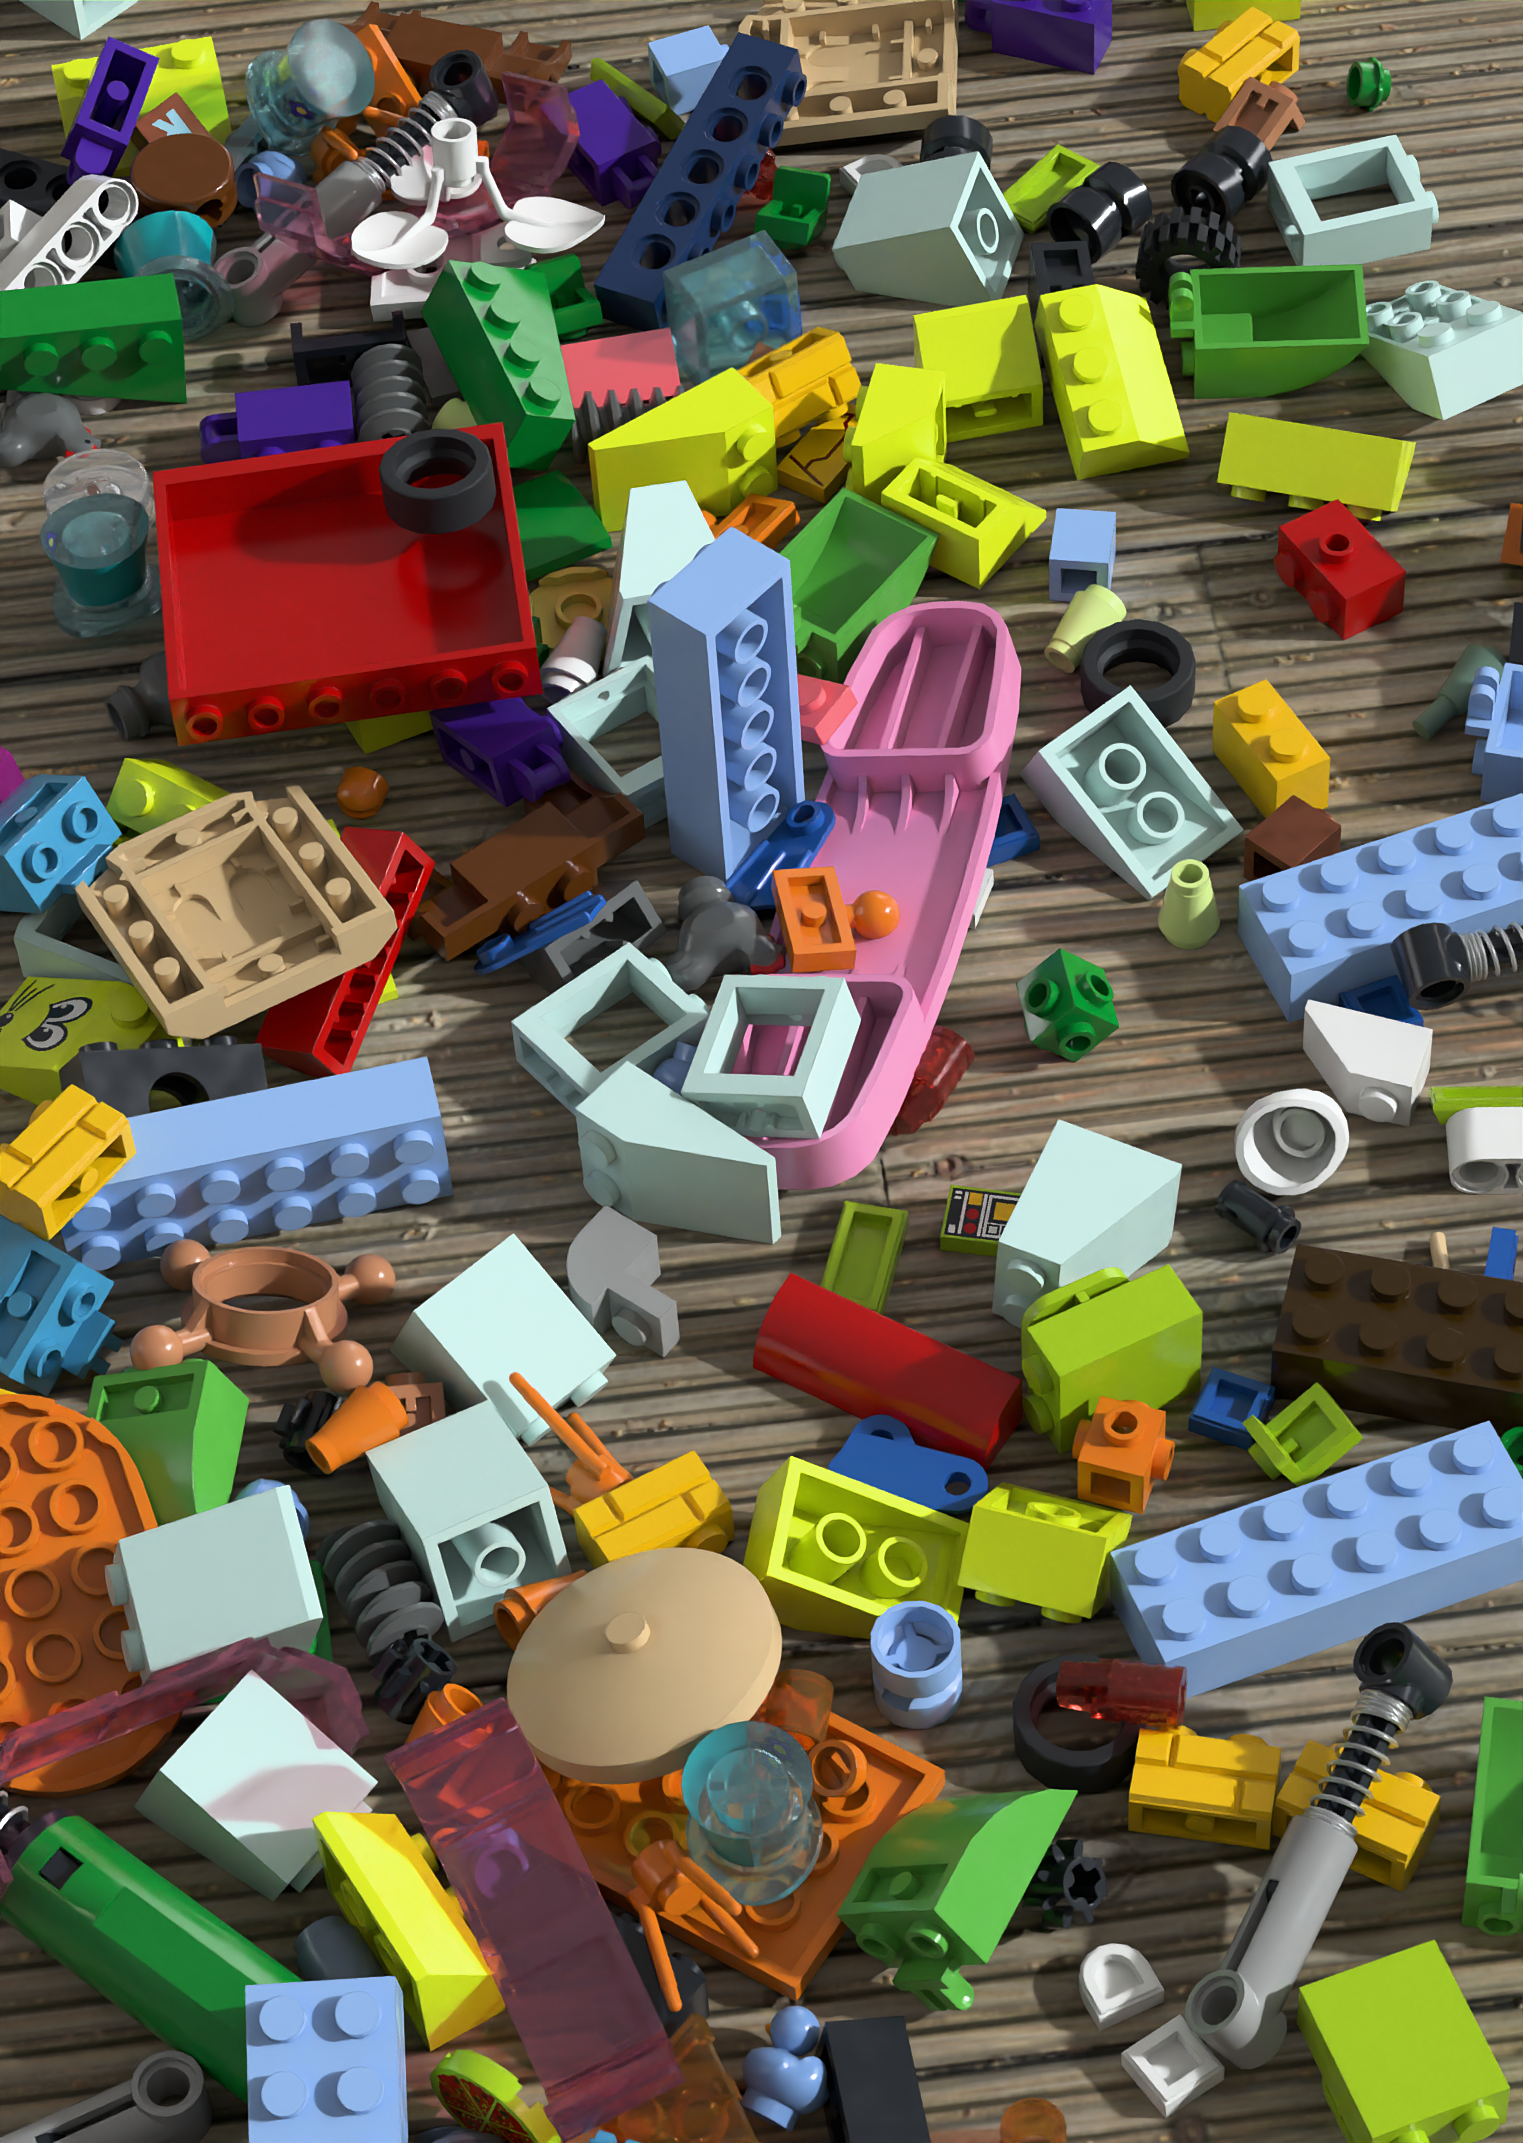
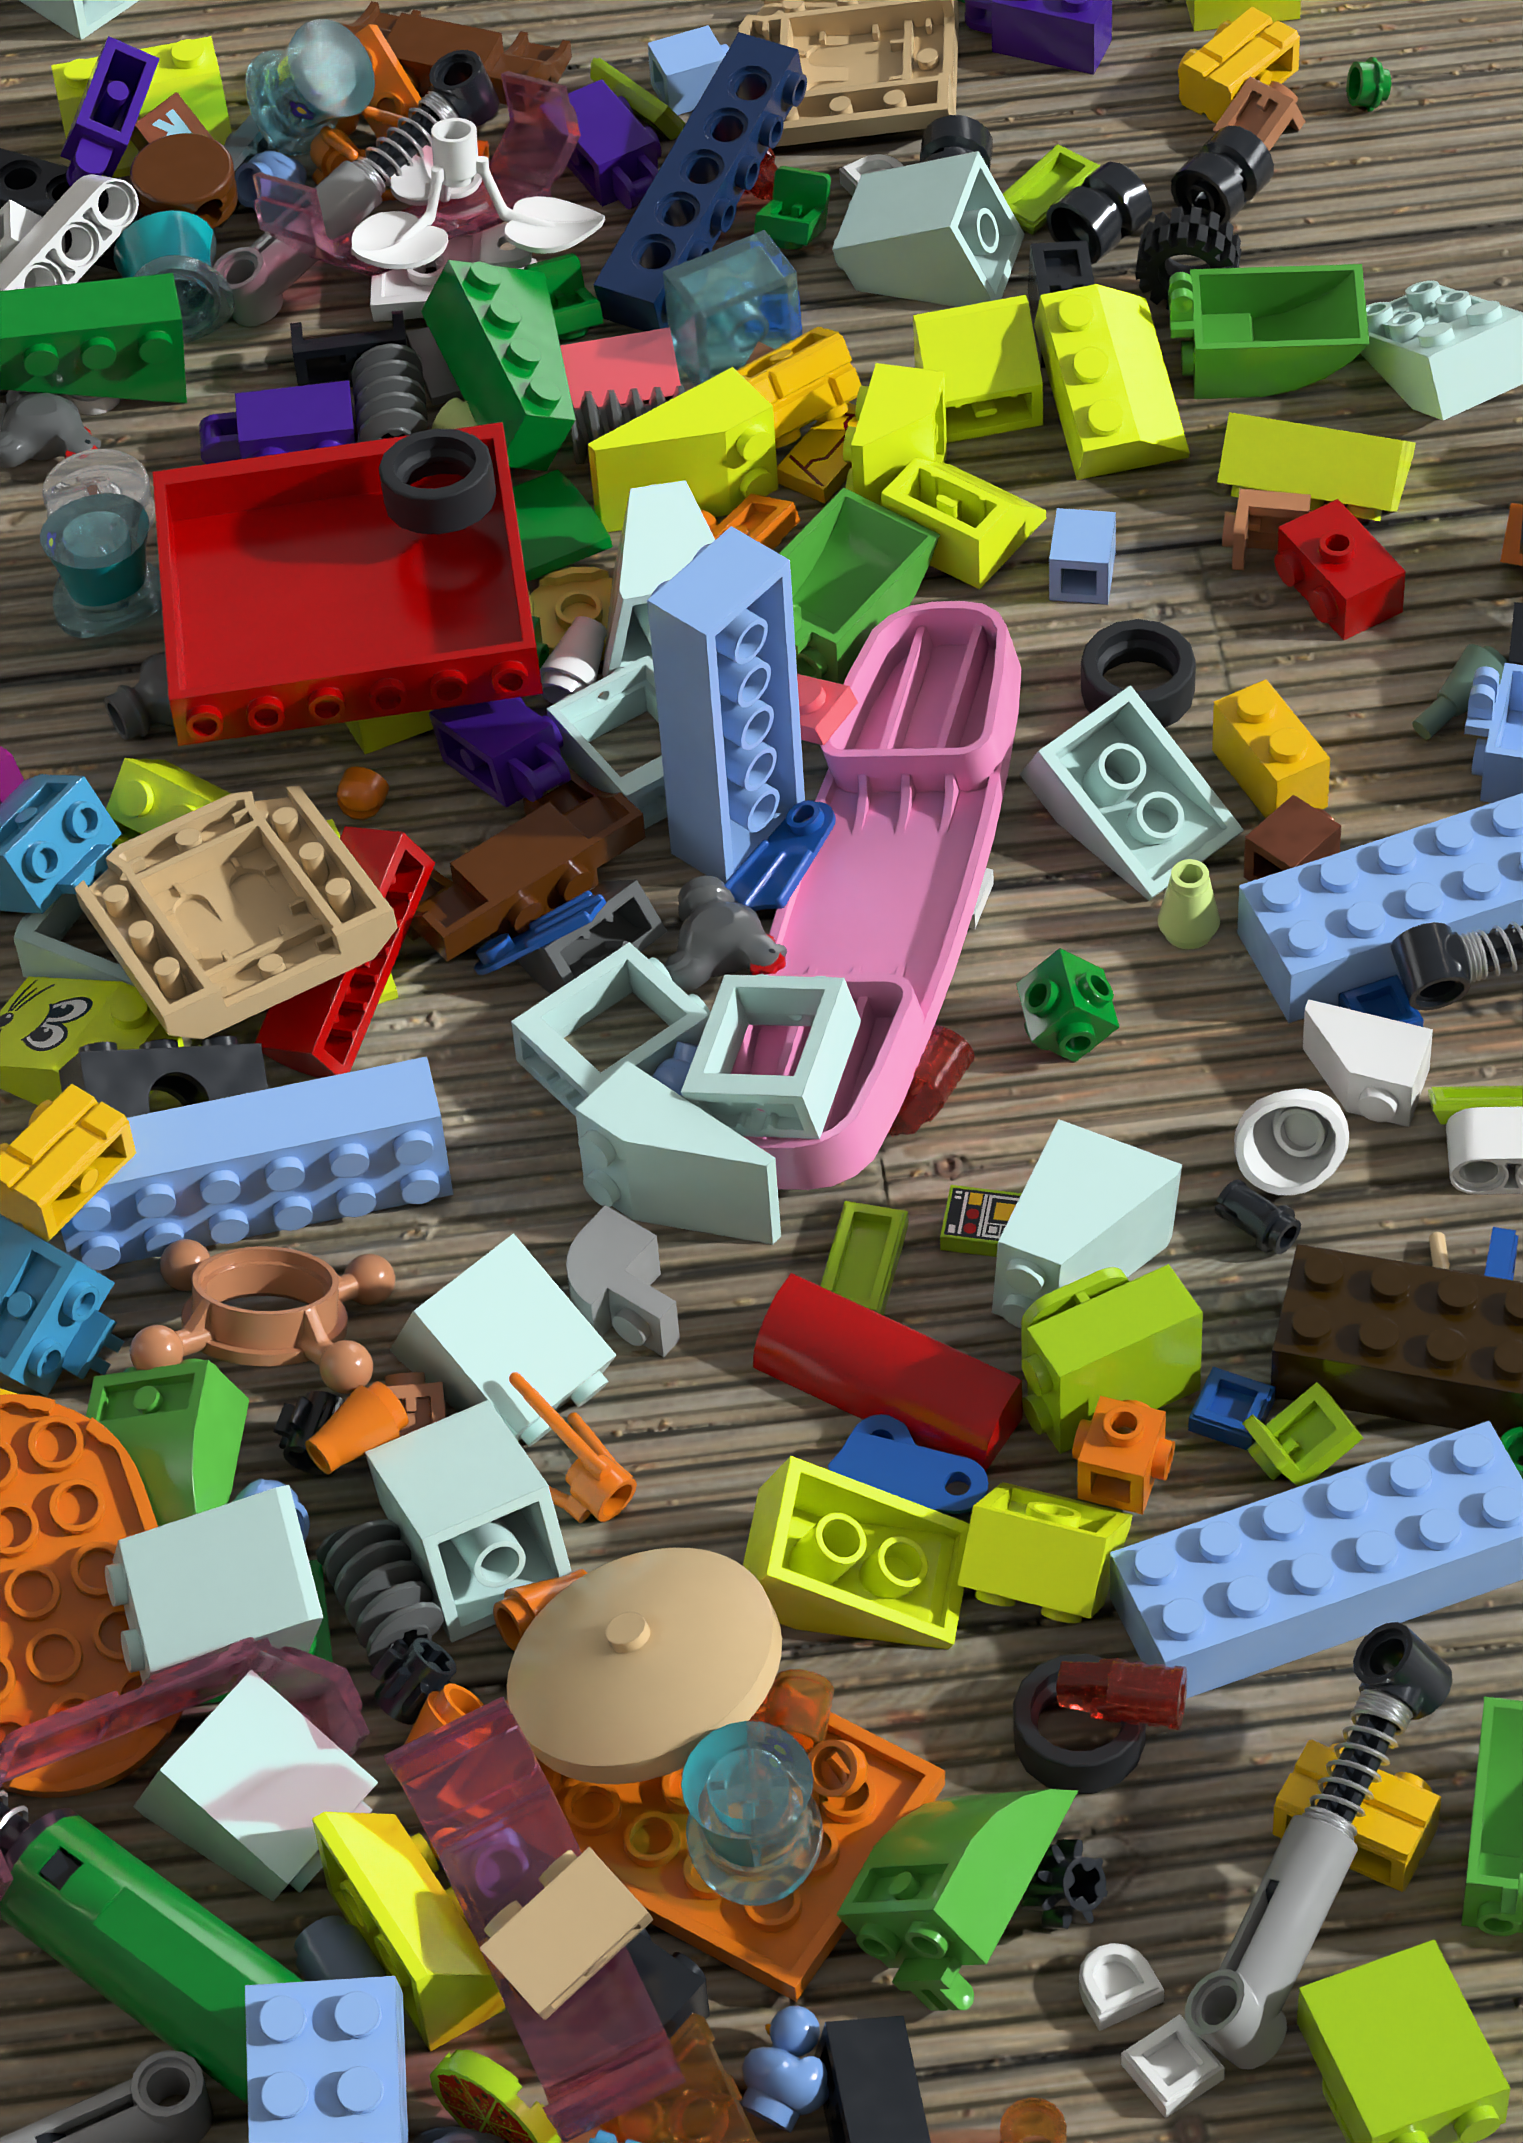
(564, 1930): none -> tan brick
(659, 1510): yellow brick -> none
(675, 1885): orange plant -> none
(820, 925): orange plate -> none
(916, 1664): light blue wheel -> none
(1014, 833): blue tile -> none
(1084, 617): yellowish green cone -> none
(1204, 1787): yellow brick -> none
(1258, 520): none -> nougat bracket
(1358, 236): light aqua window -> none

